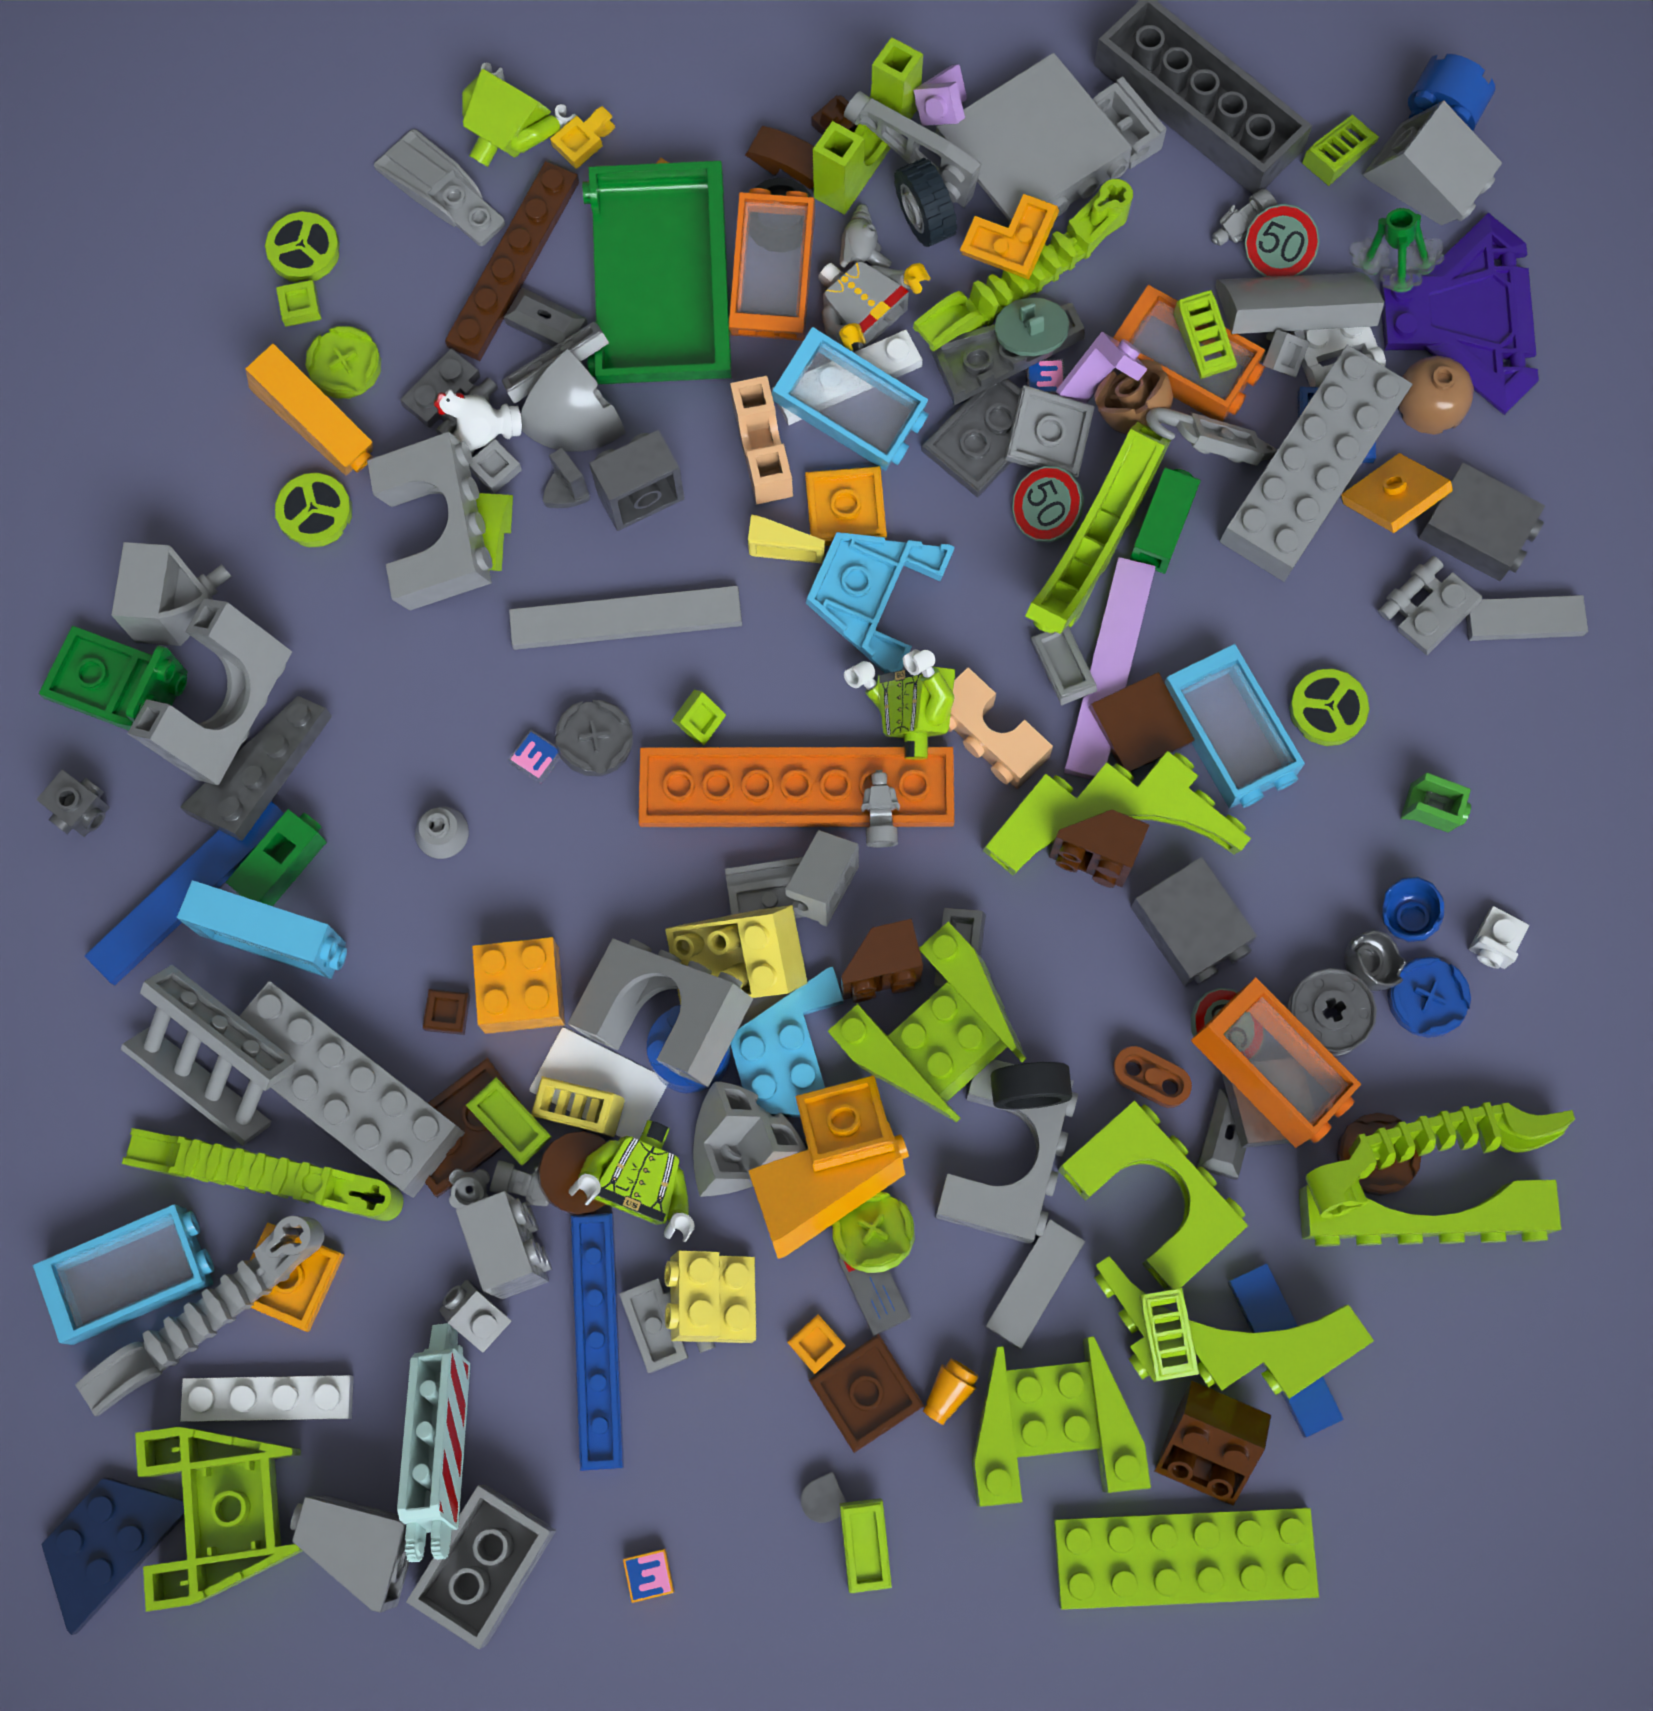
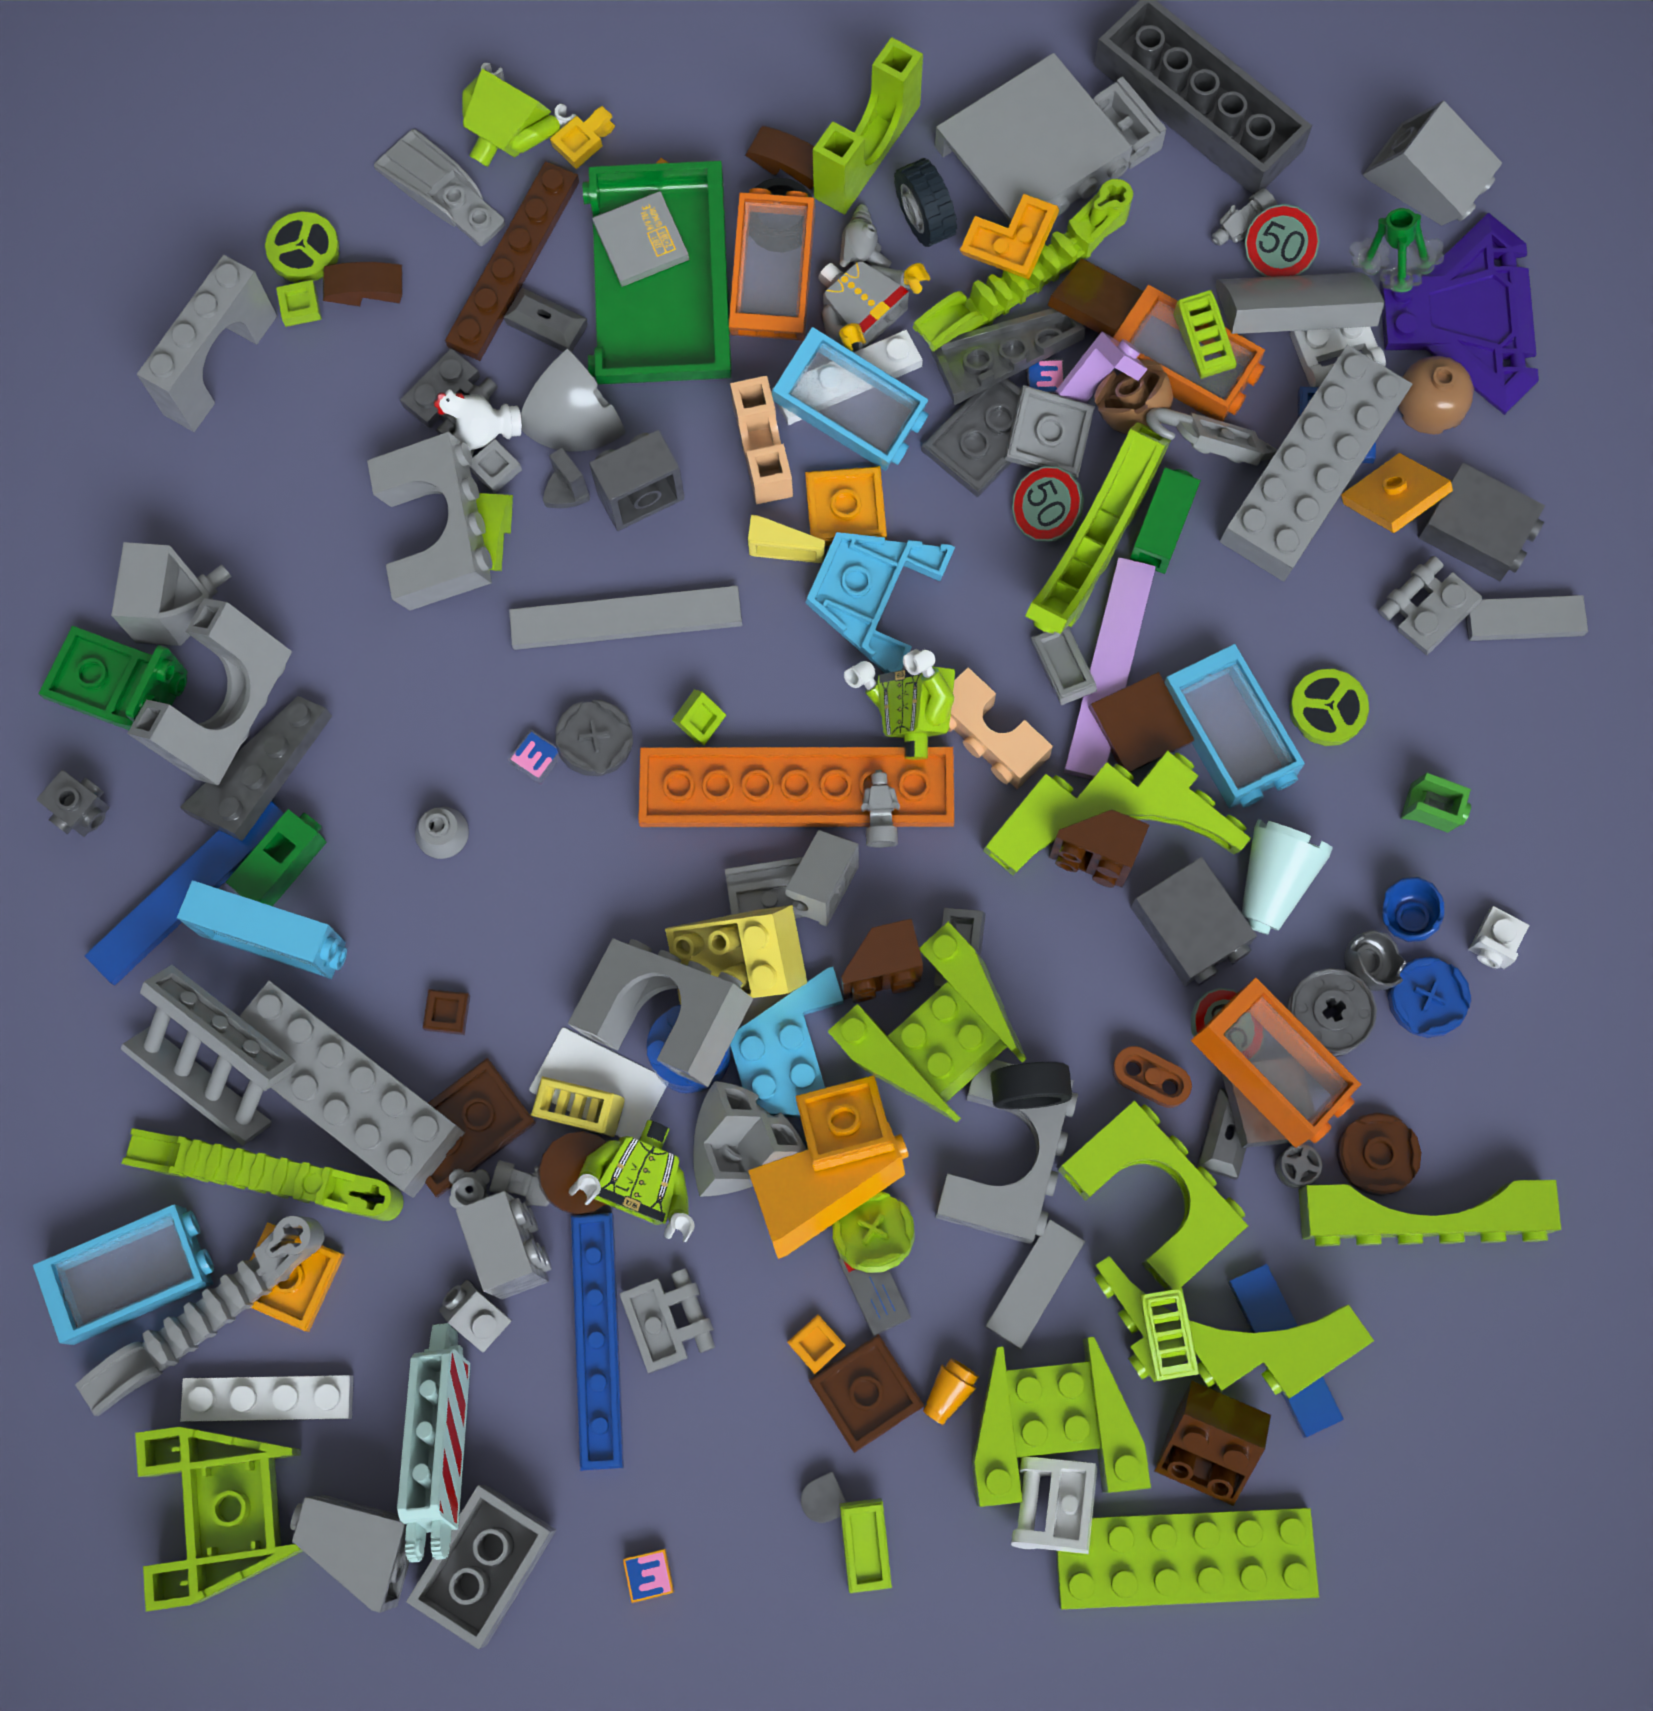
(105, 1544): dark blue wing -> none
(174, 371): none -> light grey arch
(308, 410): light orange slope -> none
(313, 509): lime tile -> none
(343, 362): lime tile -> none
(357, 280): none -> reddish brown slope
(509, 1121): lime tile -> none
(518, 985): light orange brick -> none
(581, 344): light grey tile -> none
(640, 239): none -> light grey tile
(711, 1297): light yellow plate -> none
(832, 111): reddish brown tile -> none
(941, 98): lavender bracket -> none
(956, 166): light grey plate -> none
(1031, 326): sand green piece -> none
(1068, 1505): none -> white plate
(1095, 298): none -> reddish brown tile
(1279, 873): none -> light aqua cone
(1285, 352): light grey tile -> none
(1302, 1159): none -> flat silver wheel
(1326, 168): lime slope -> none
(1337, 1184): lime piece -> none
(1457, 83): blue brick -> none

